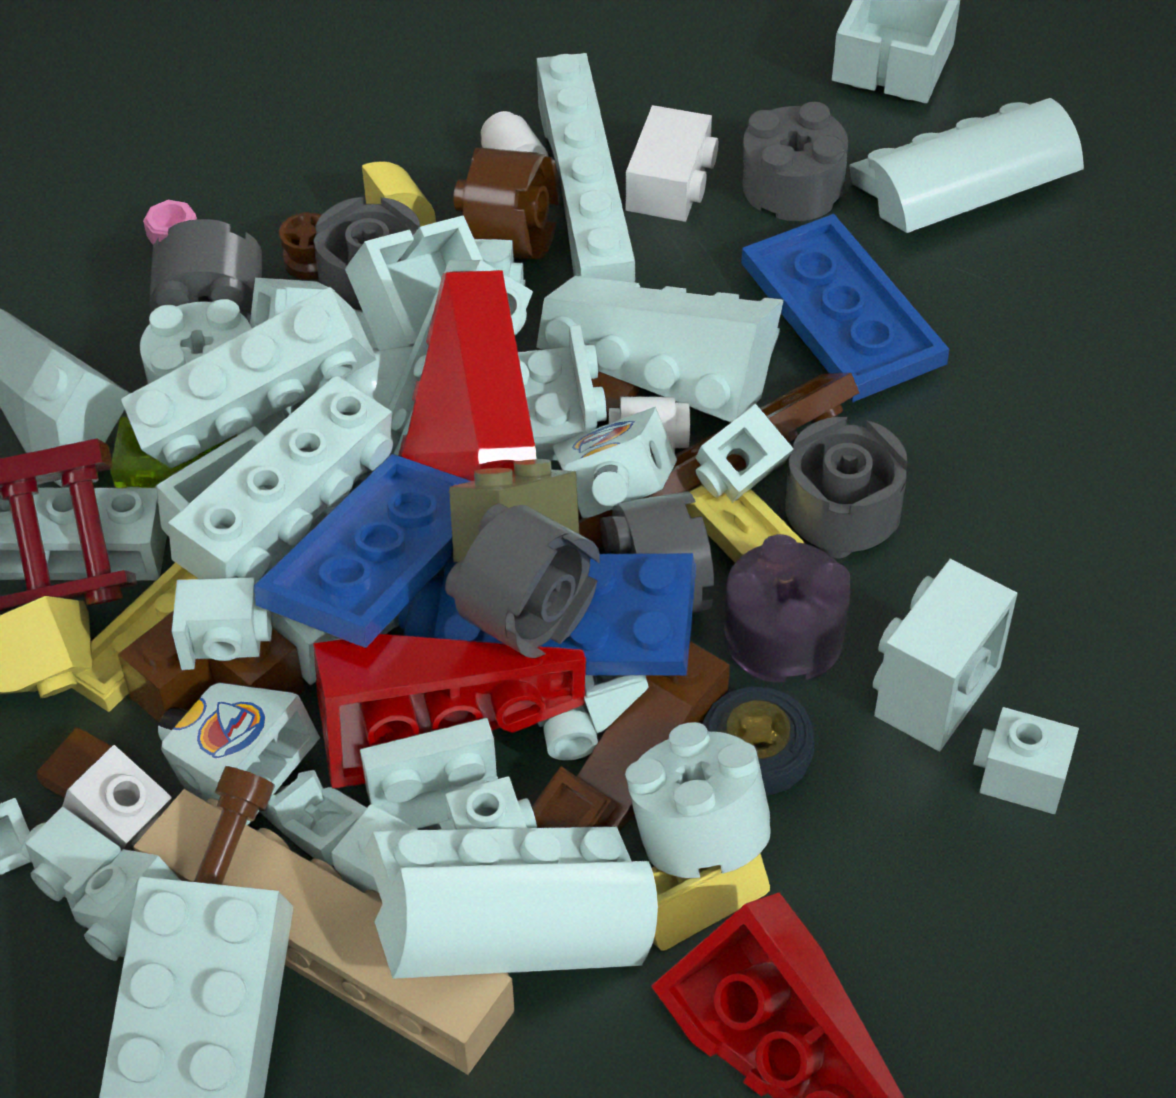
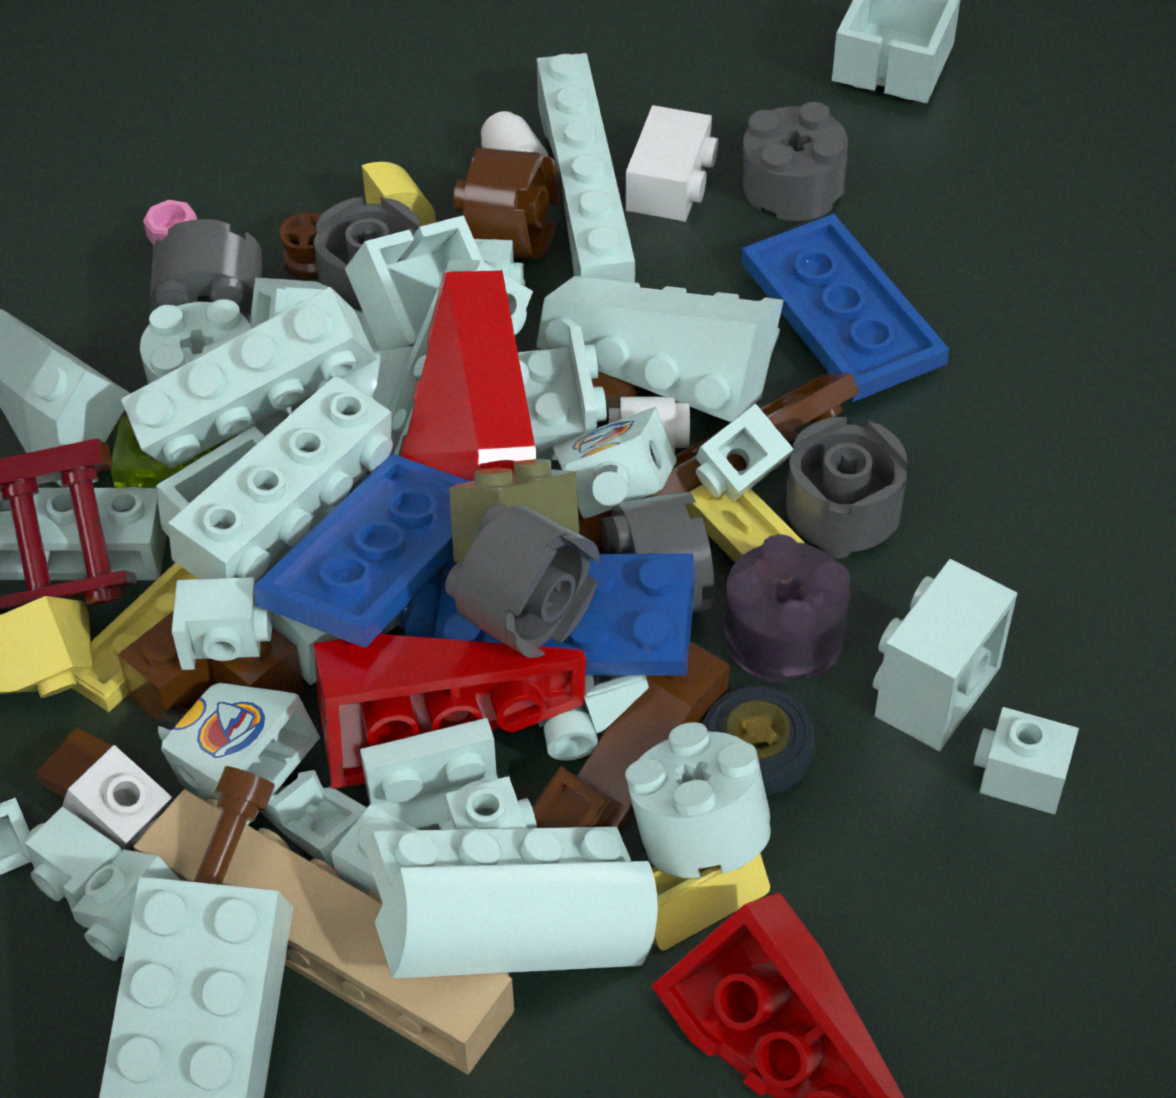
(970, 164): light aqua brick -> none

